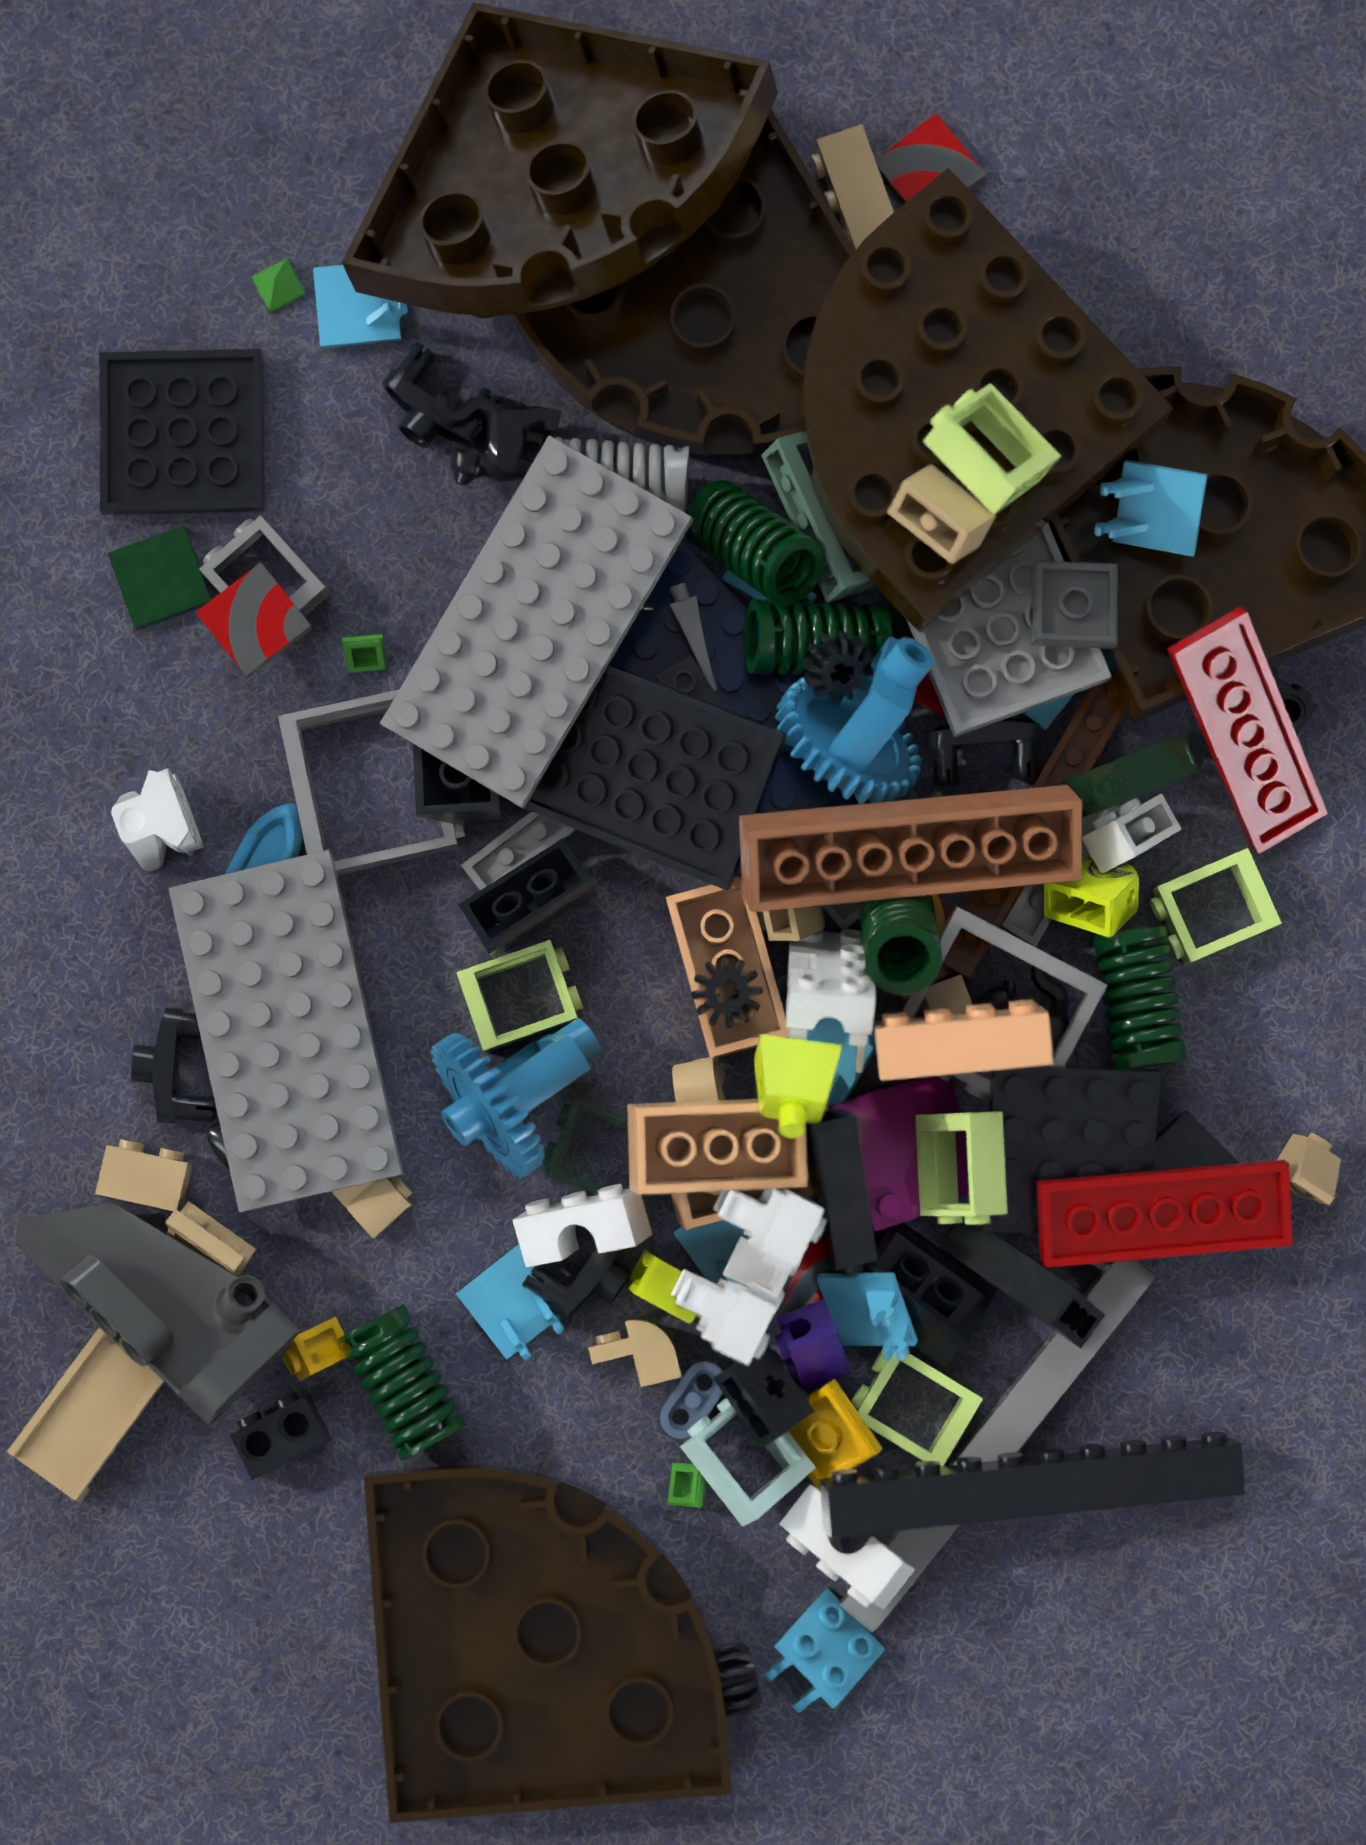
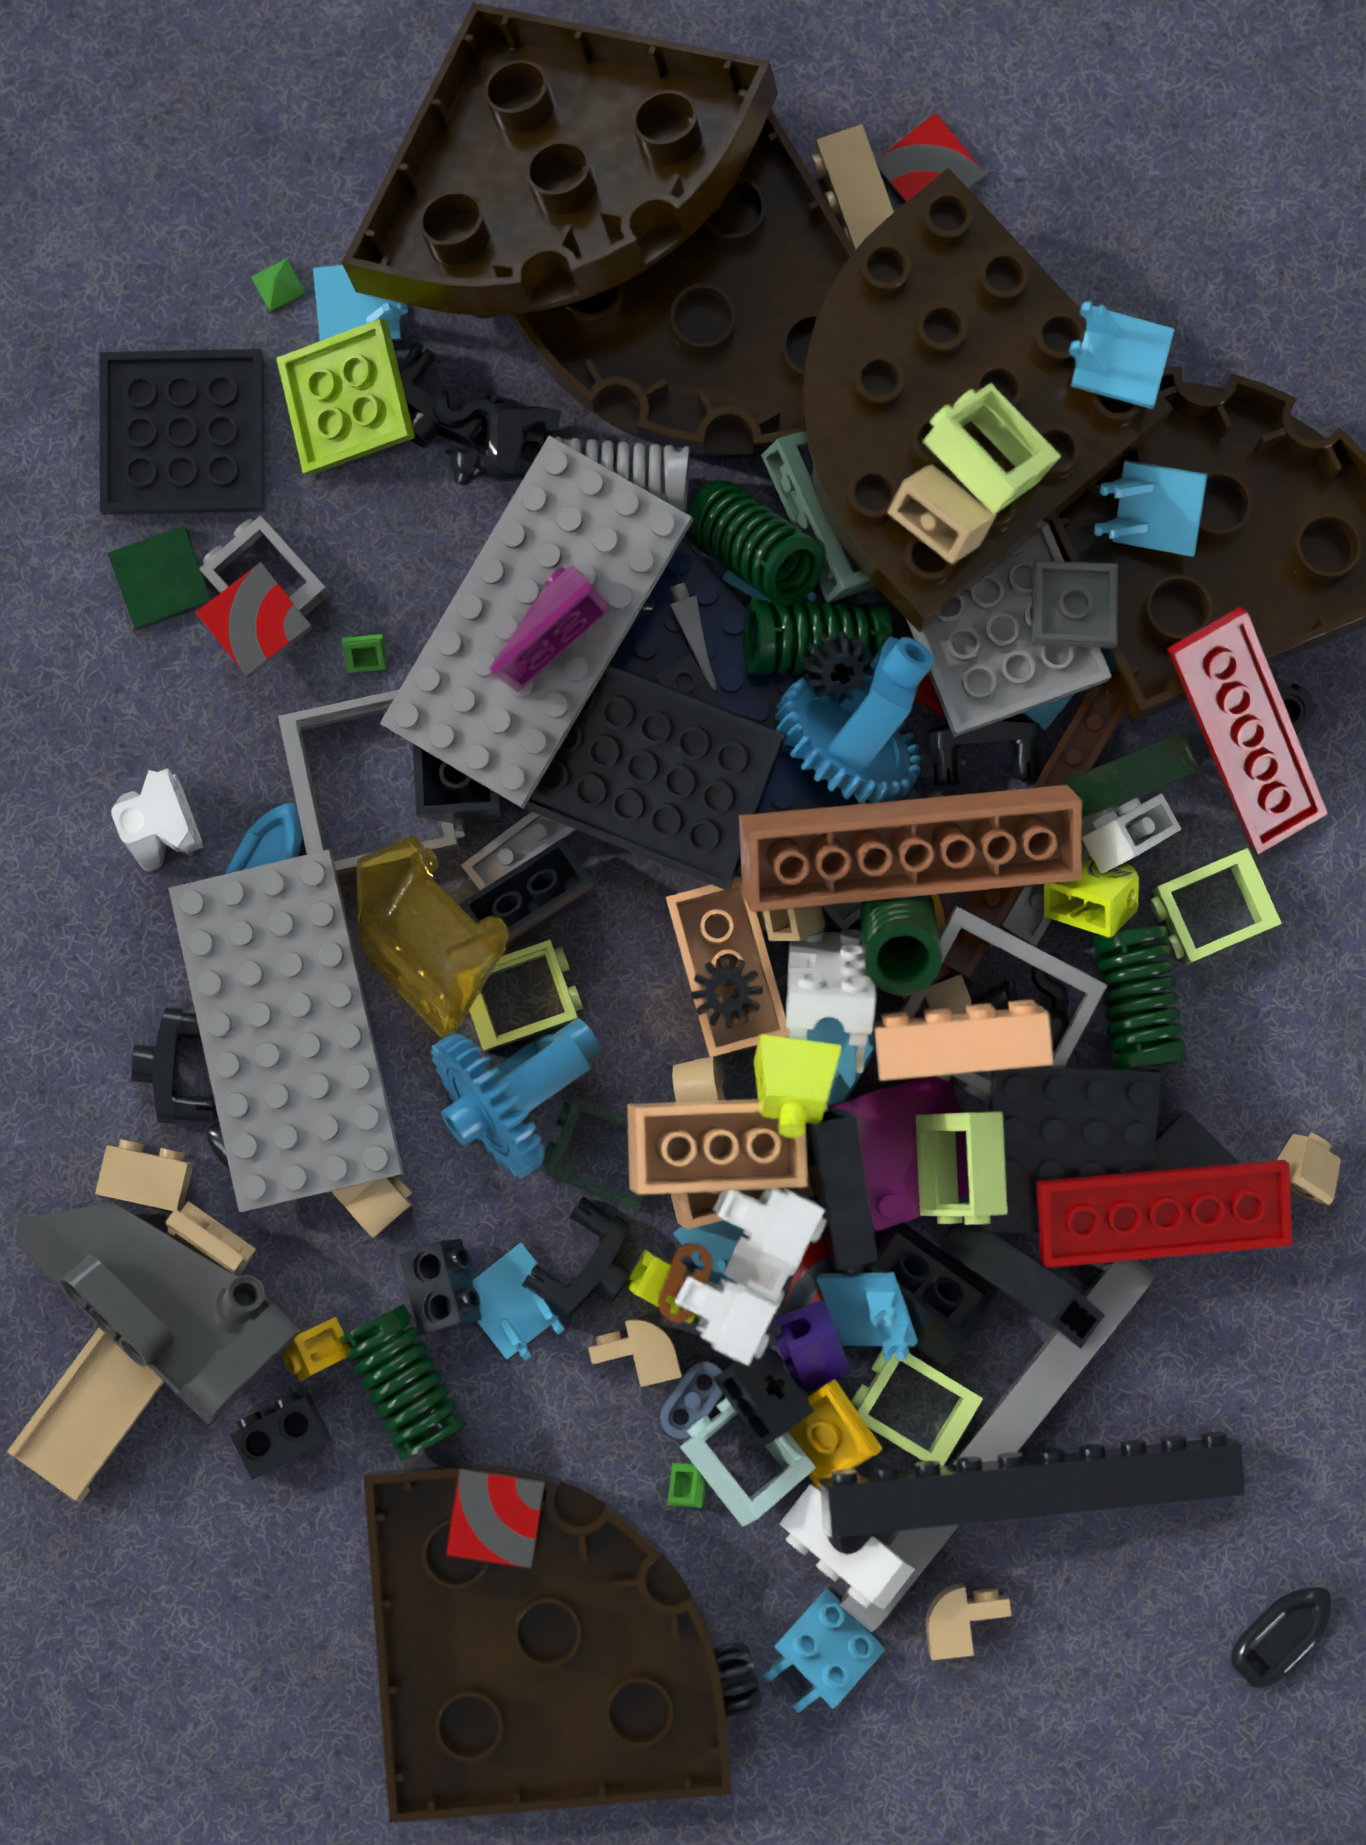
(345, 397): none -> lime plate
(422, 936): none -> clear yellow windscreen
(432, 1289): none -> black brick
(495, 1518): none -> tile
(550, 626): none -> magenta slope
(612, 1217): white arch -> none
(675, 1278): none -> dark orange beam
(950, 1618): none -> tan brick
(1120, 356): none -> medium azure plate
(1282, 1635): none -> black piece

